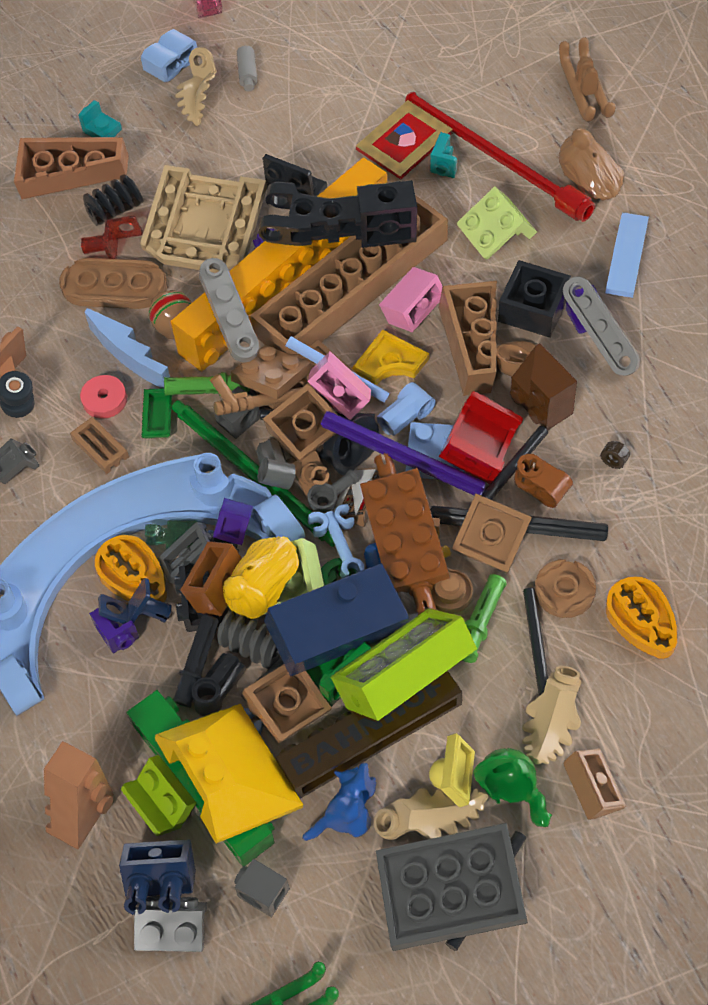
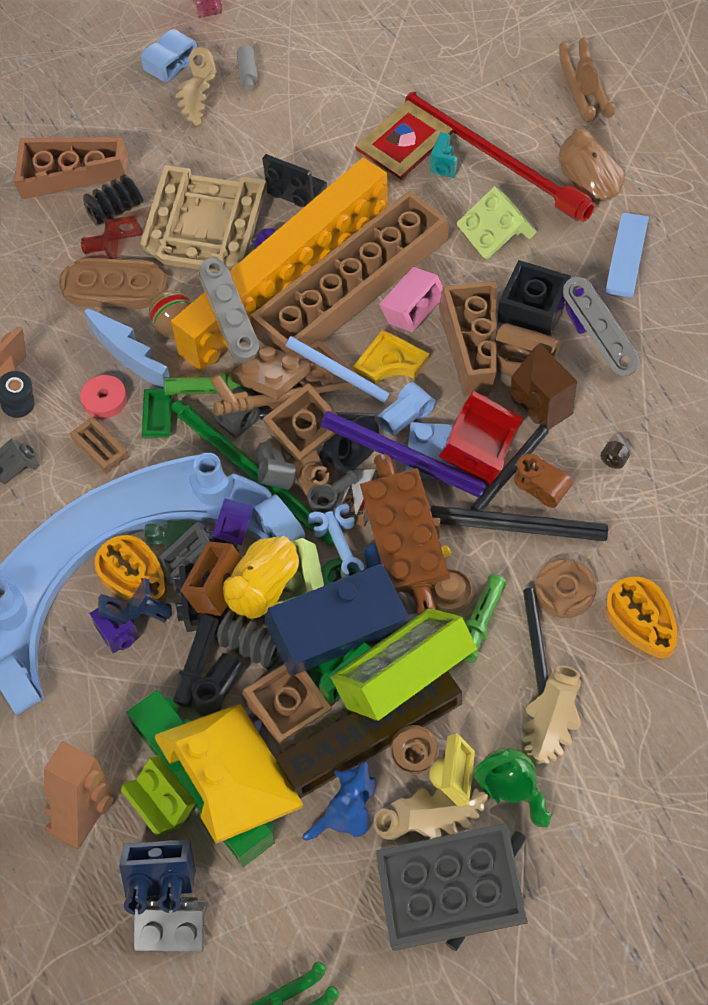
(96, 123): teal bracket -> none
(261, 887): dark grey brick -> none
(339, 386): bright pink brick -> none
(376, 216): black brick -> none
(414, 749): none -> medium nougat plate
(491, 533): medium nougat plate -> none
(527, 338): none -> medium nougat slope
(593, 783): medium nougat slope -> none

